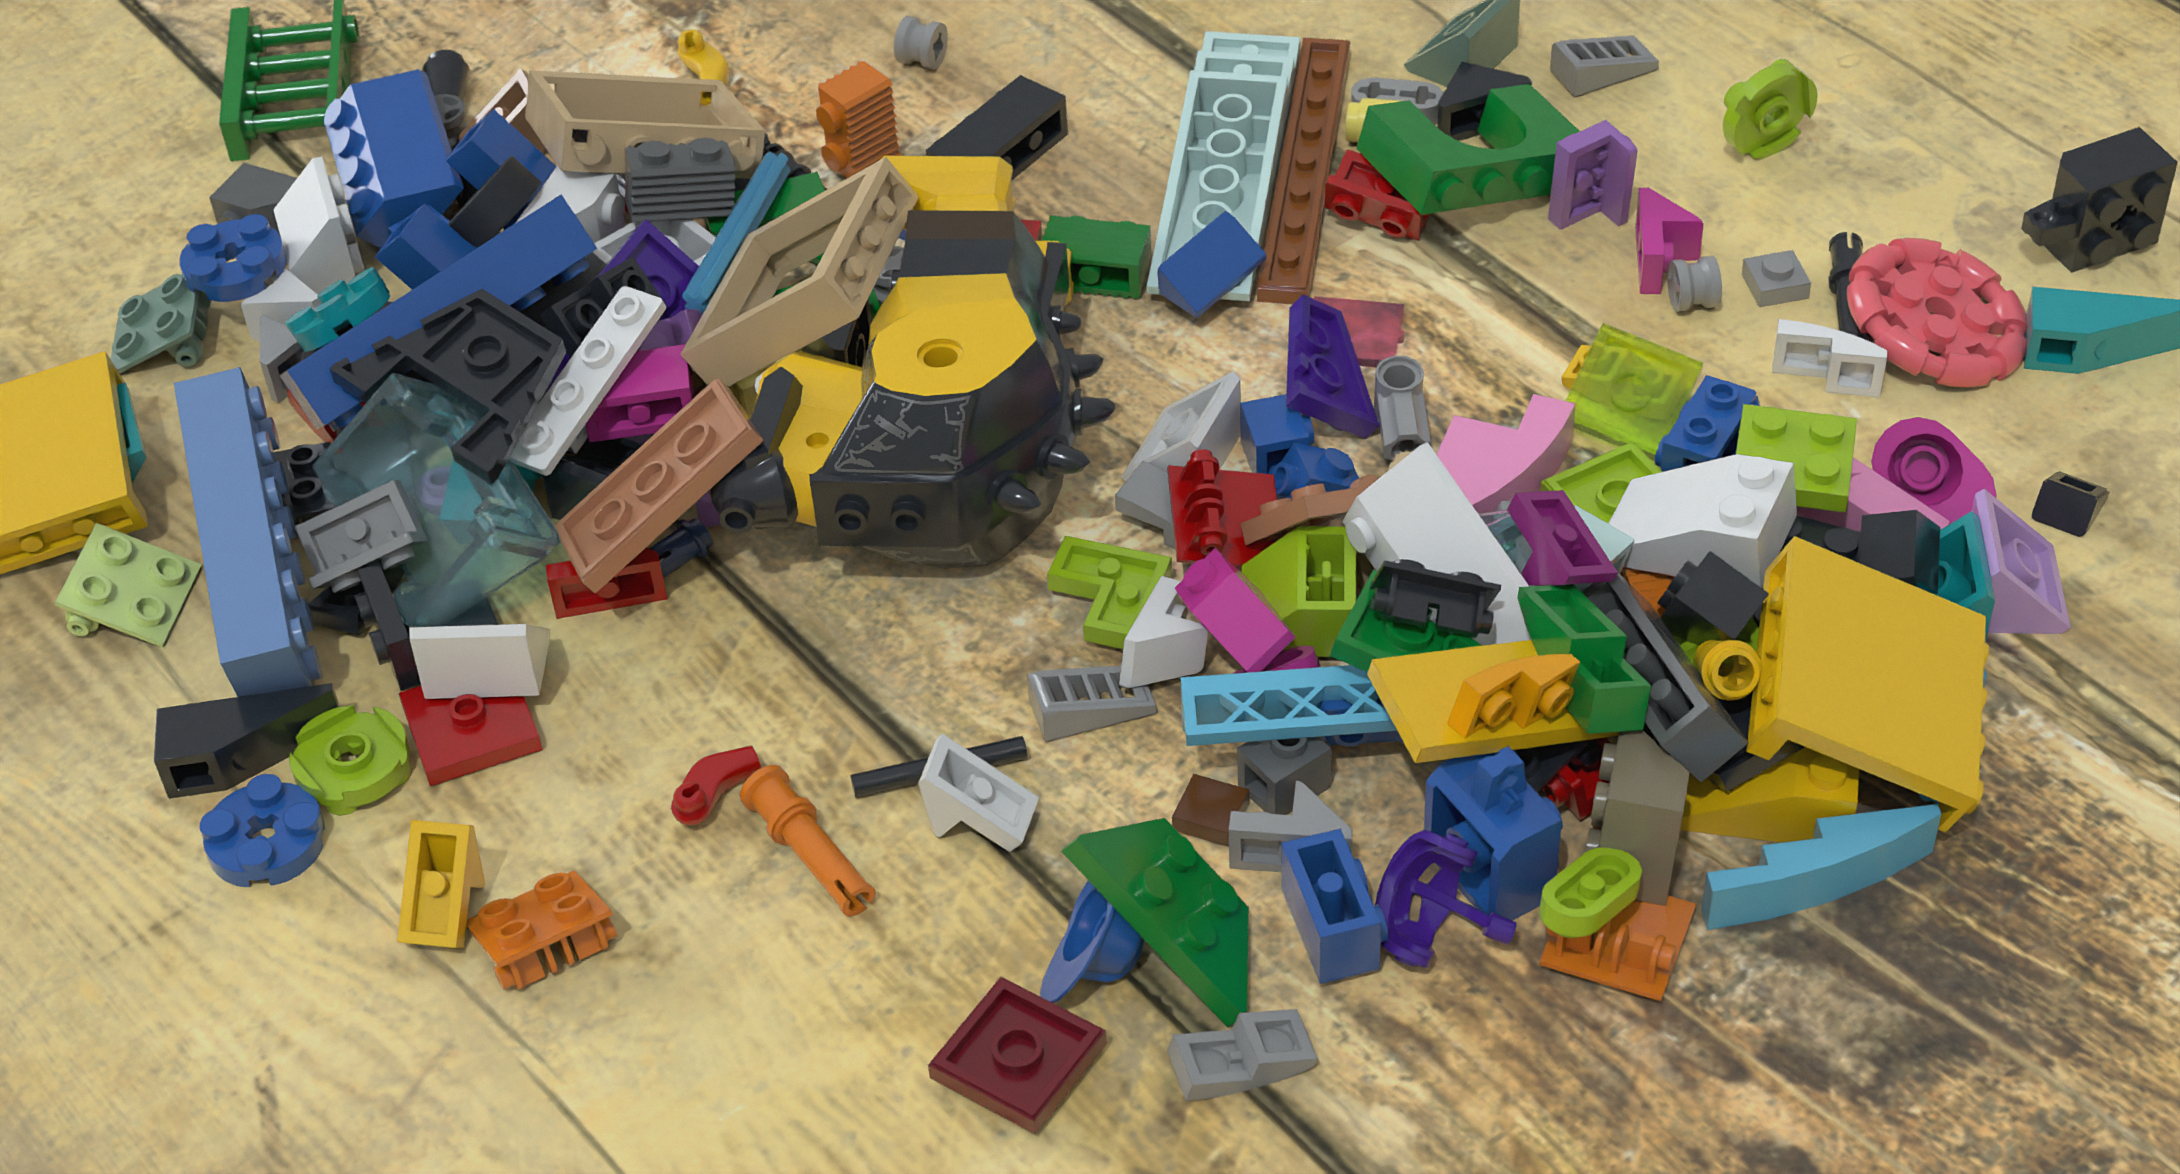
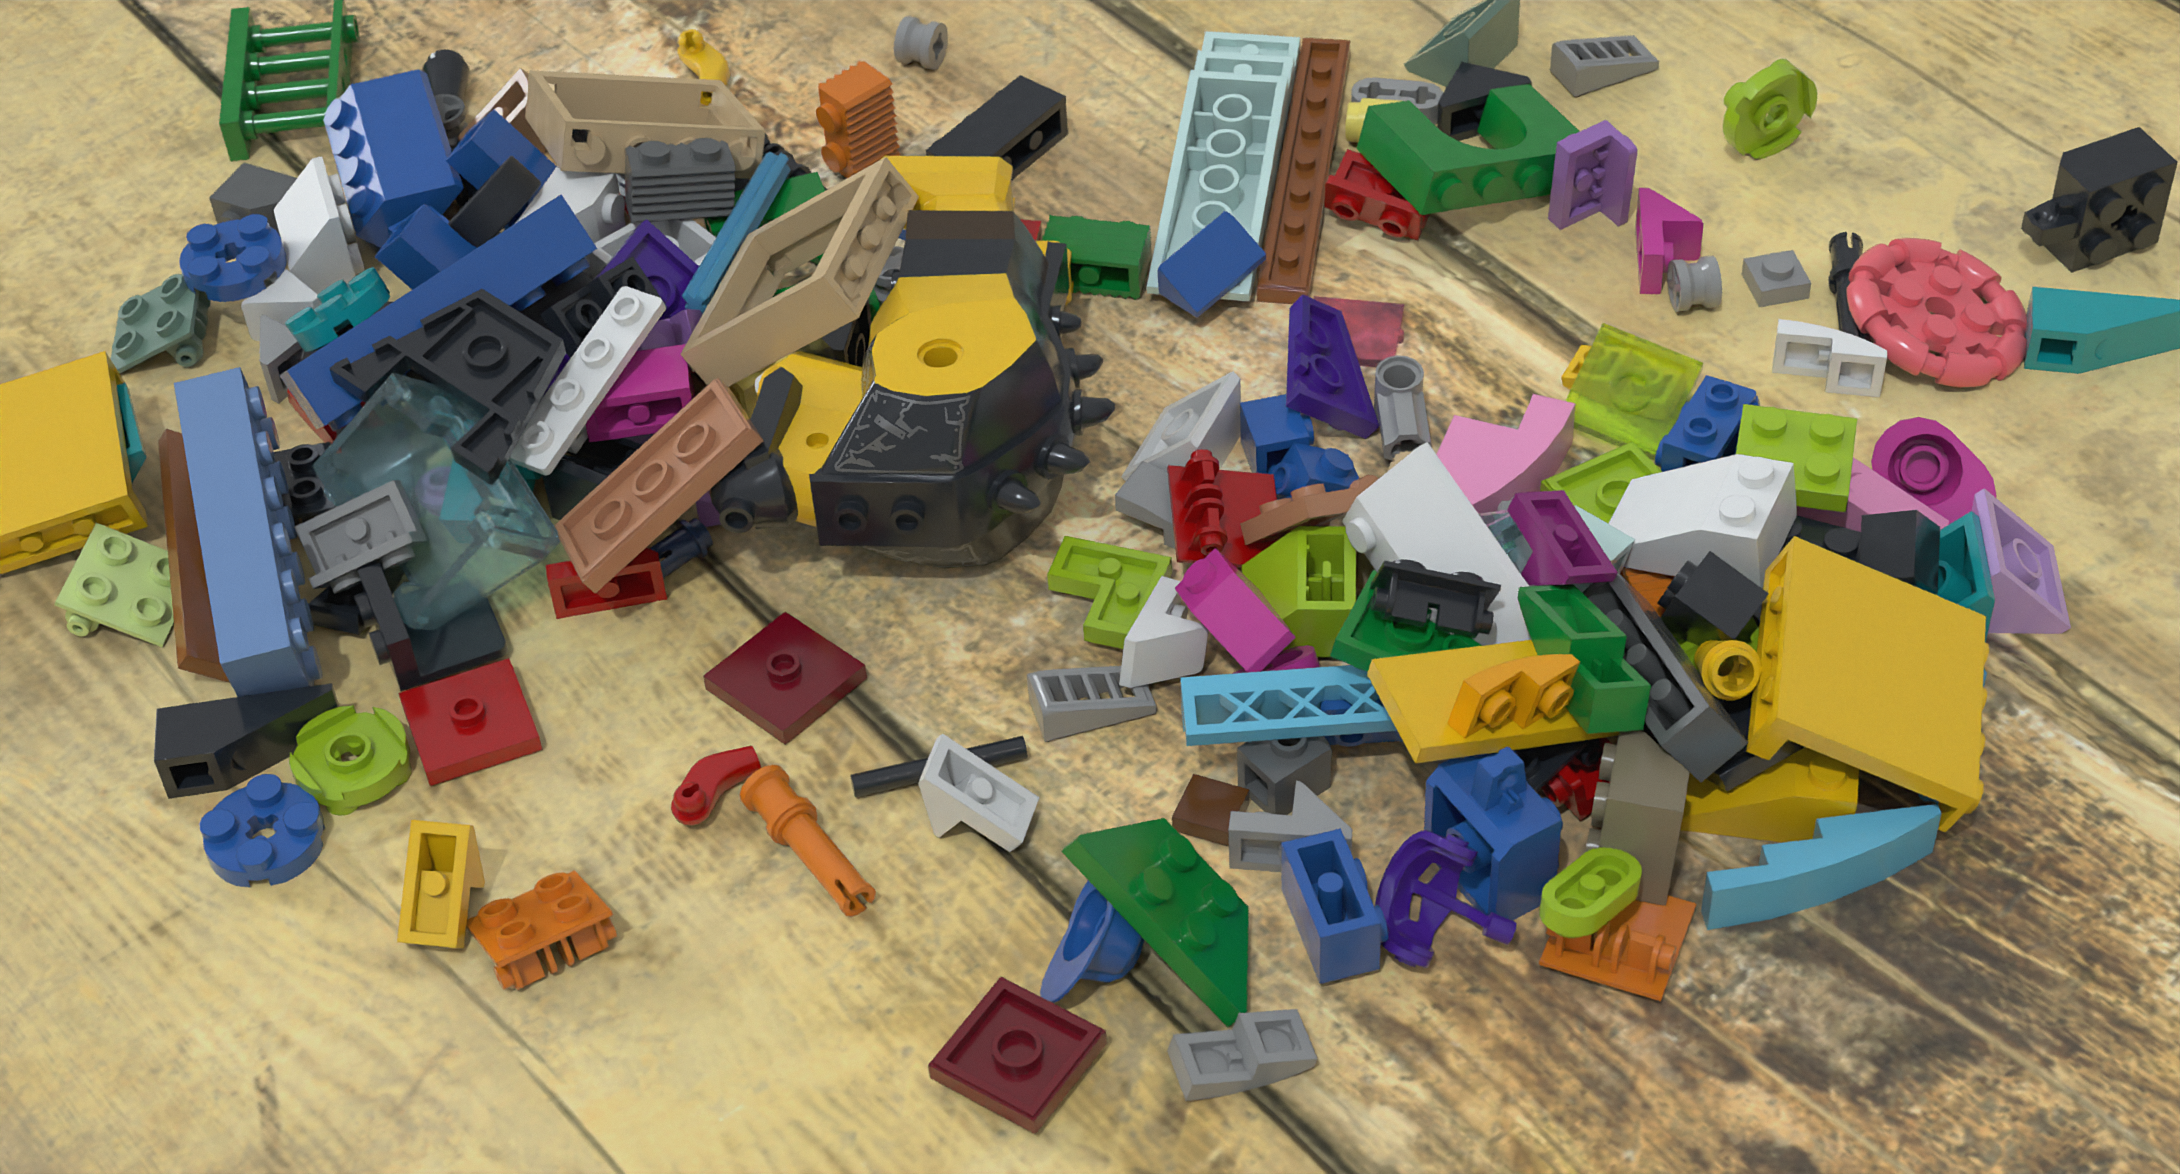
(189, 591): none -> dark orange tile
(480, 659): white slope -> none
(785, 677): none -> dark red plate
(2069, 503): black slope -> none

